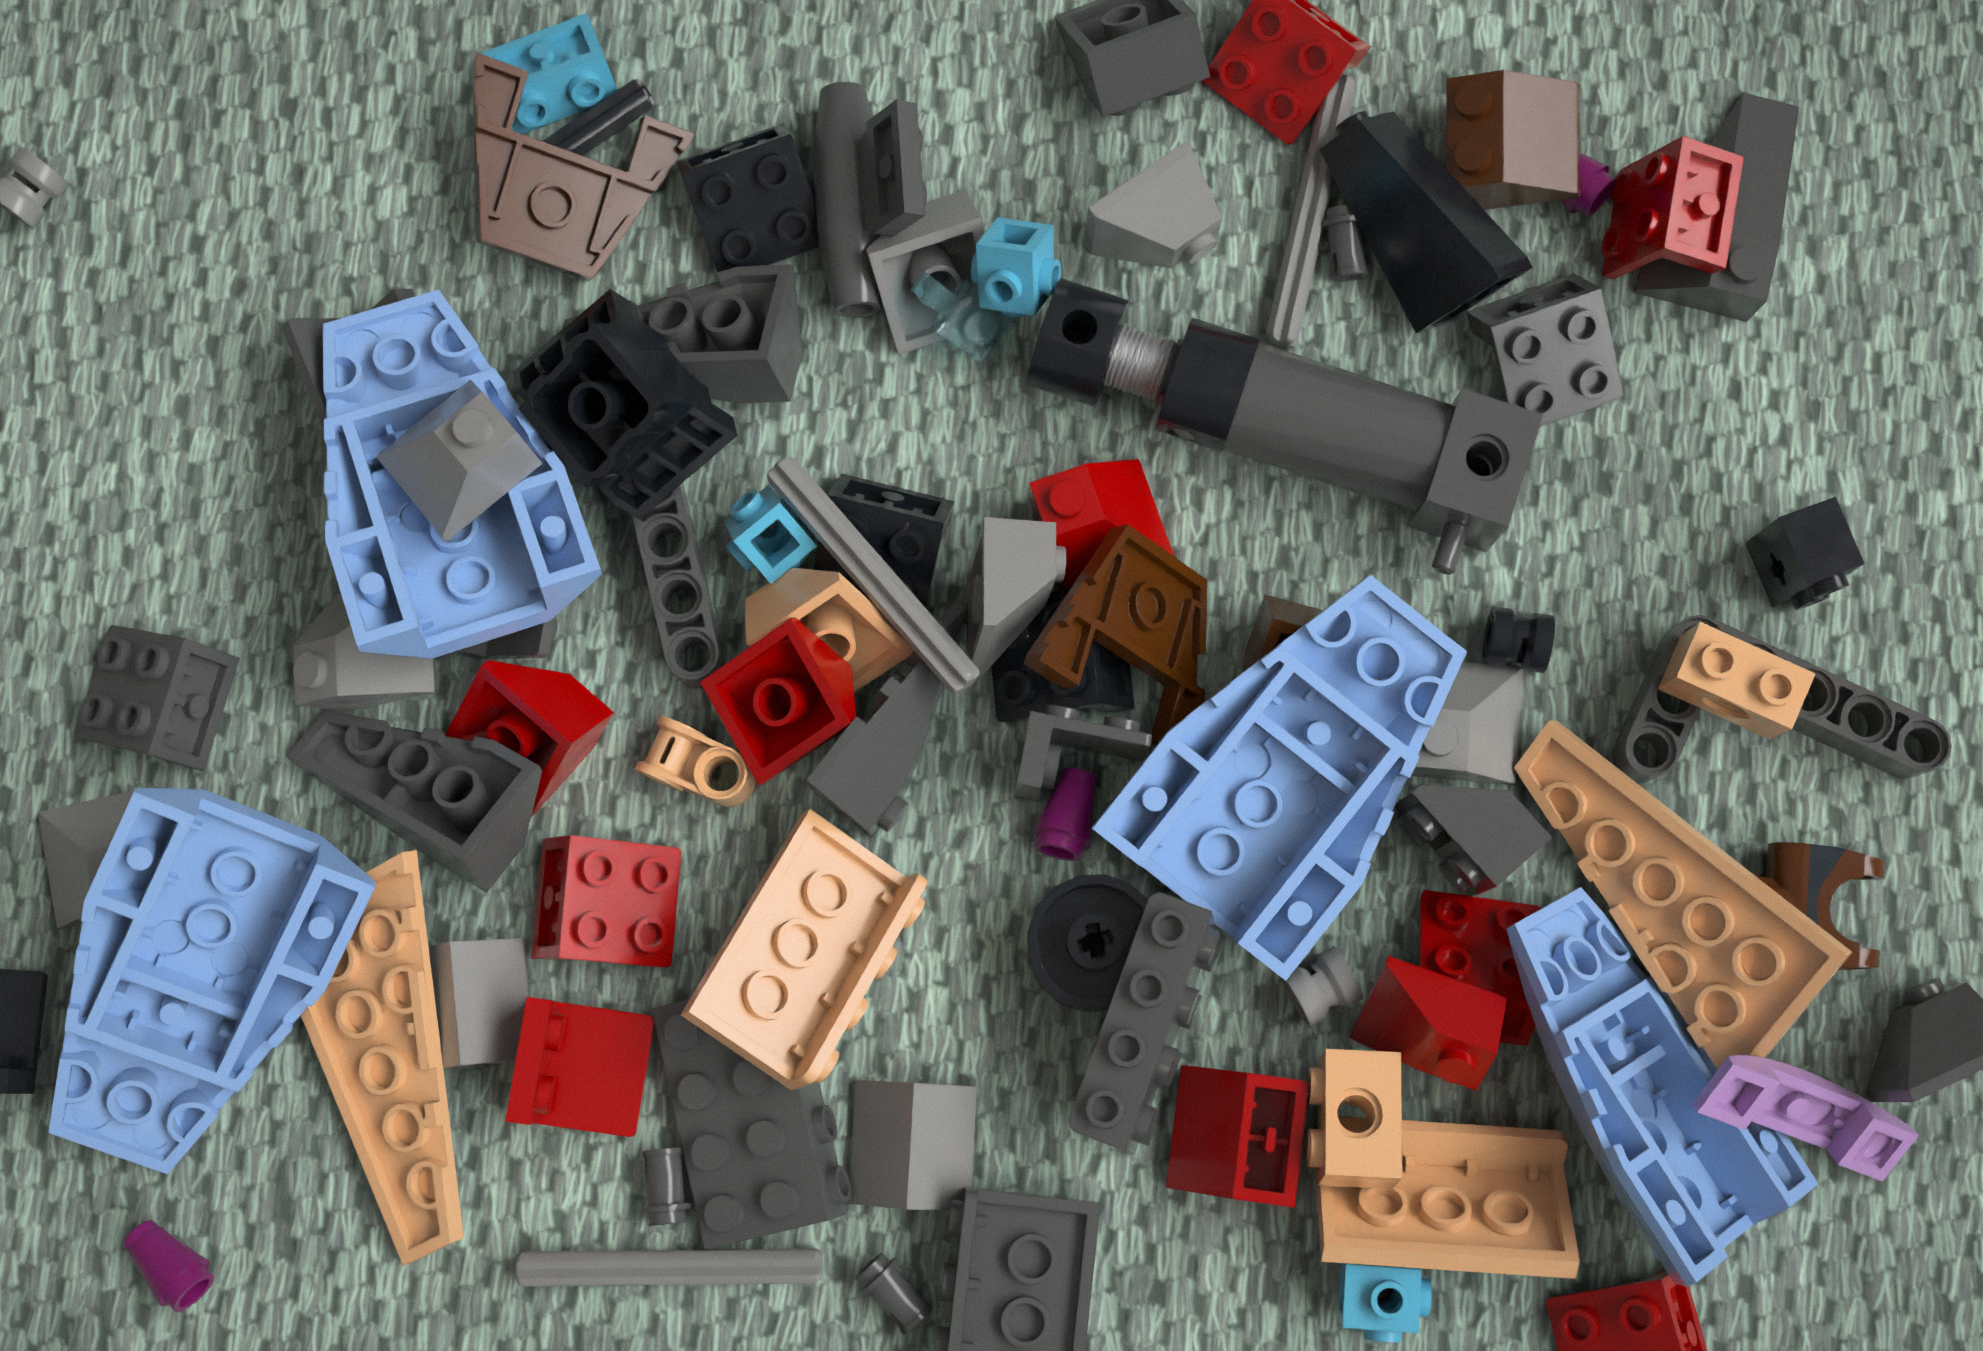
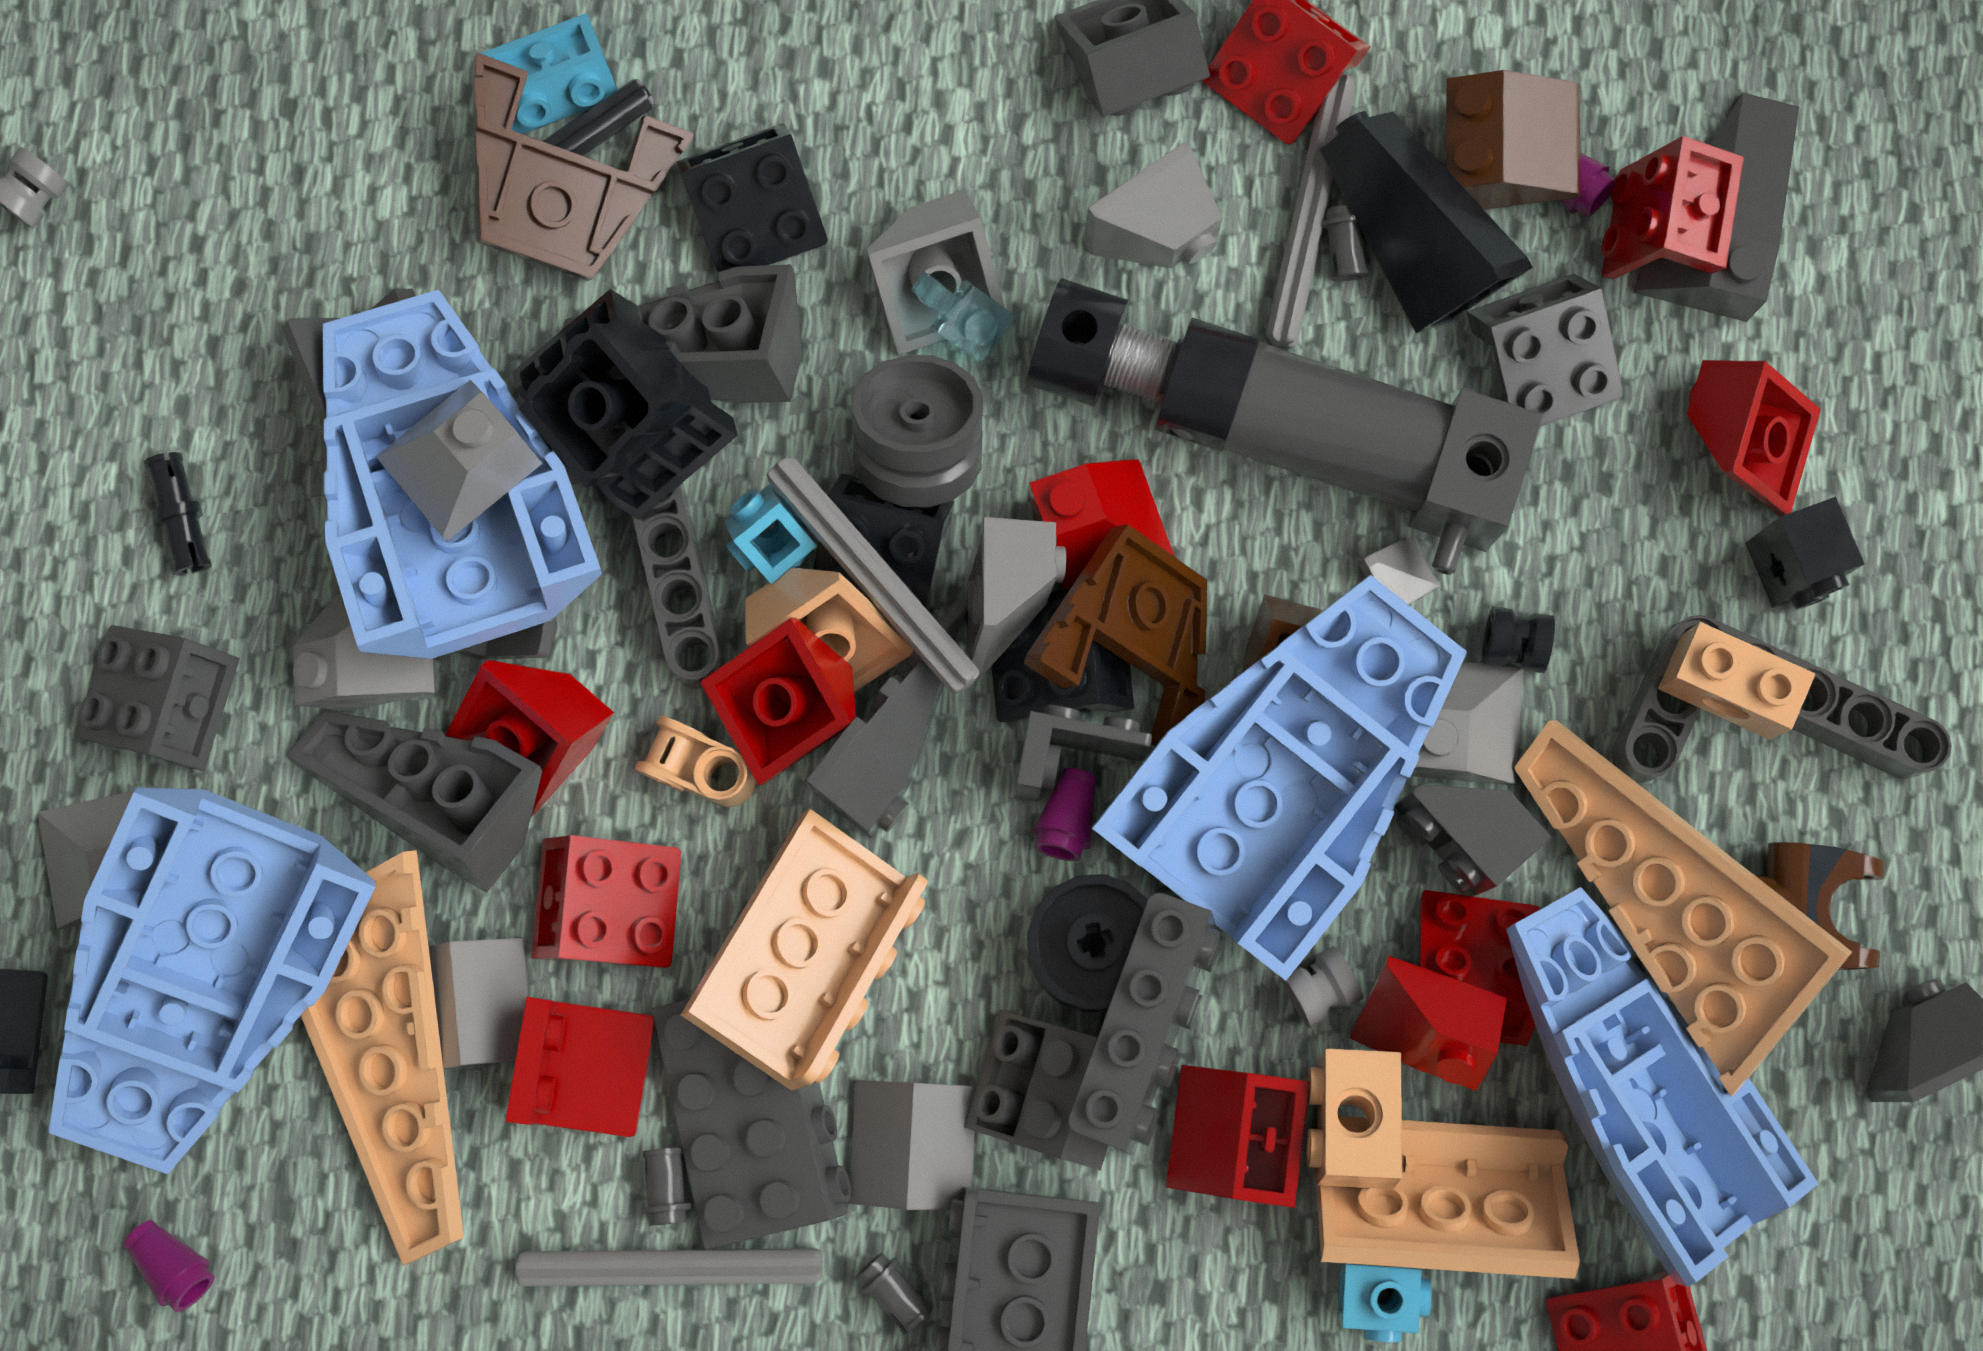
(177, 513): none -> black pin
(864, 188): dark grey plate -> none
(917, 430): none -> dark grey wheel
(1015, 267): medium azure brick -> none
(1032, 1087): none -> dark grey slope
(1401, 570): none -> light grey slope
(1754, 427): none -> red slope
(1808, 1109): lavender slope -> none

